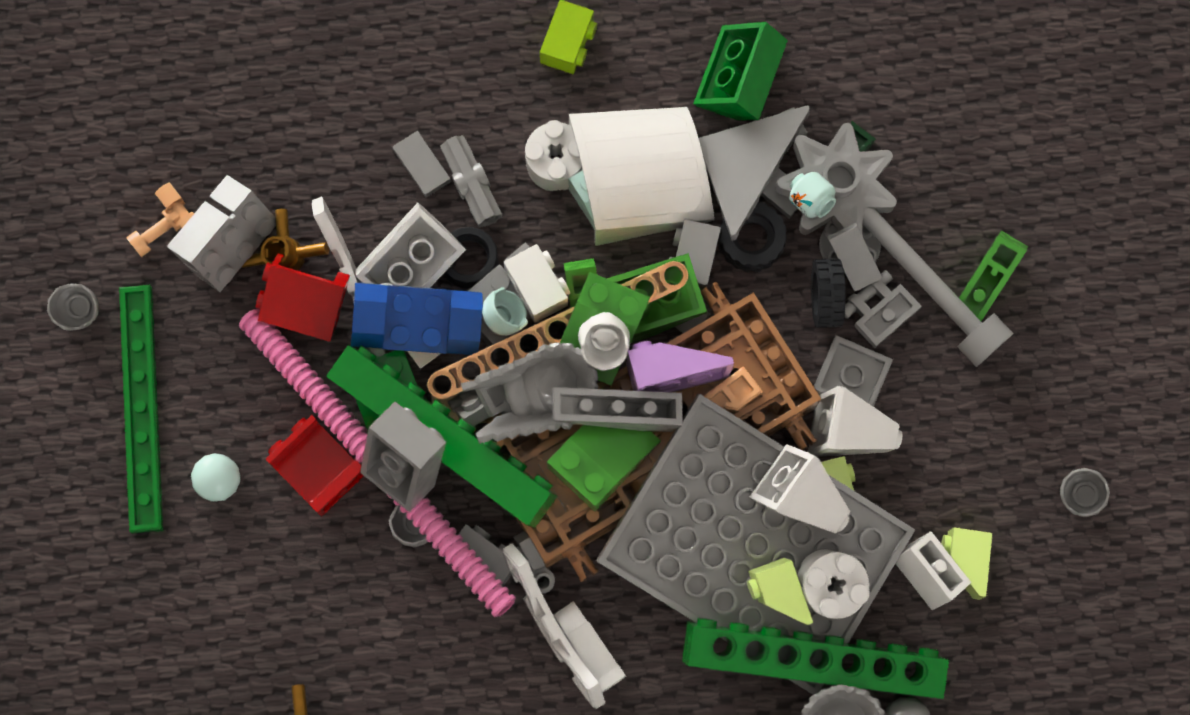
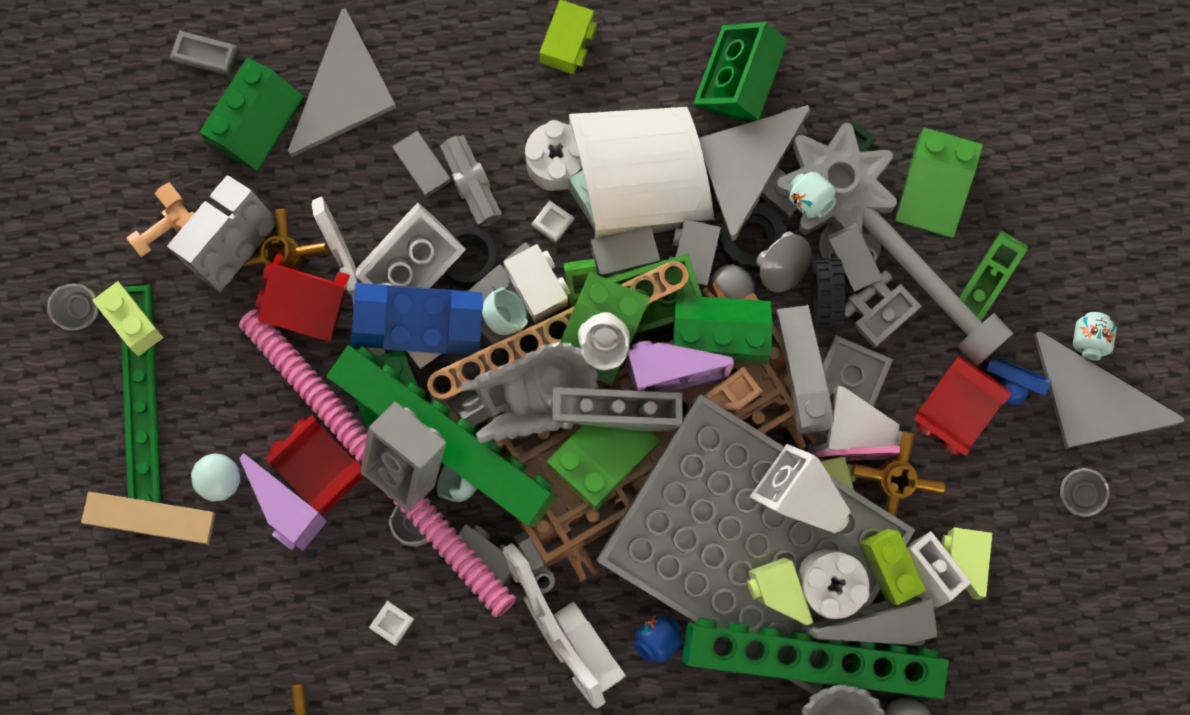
(127, 319): none -> yellowish green brick
(148, 518): none -> tan tile
(203, 53): none -> light grey tile
(251, 115): none -> green slope
(286, 512): none -> lavender slope
(344, 91): none -> light grey tile
(391, 623): none -> white tile
(453, 486): none -> light aqua hair
(552, 222): none -> white tile
(624, 252): none -> light grey brick
(658, 638): none -> blue head
(724, 327): none -> green slope
(733, 281): none -> light grey hair
(784, 262): none -> light grey dish
(804, 371): none -> light grey slope
(859, 453): none -> bright pink window
(881, 623): none -> light grey slope
(892, 566): none -> lime brick
(909, 478): none -> pearl gold bar
(938, 182): none -> bright green slope
(961, 406): none -> red panel
(1018, 380): none -> blue tile
(1093, 402): none -> light grey tile
(1094, 335): none -> light aqua head

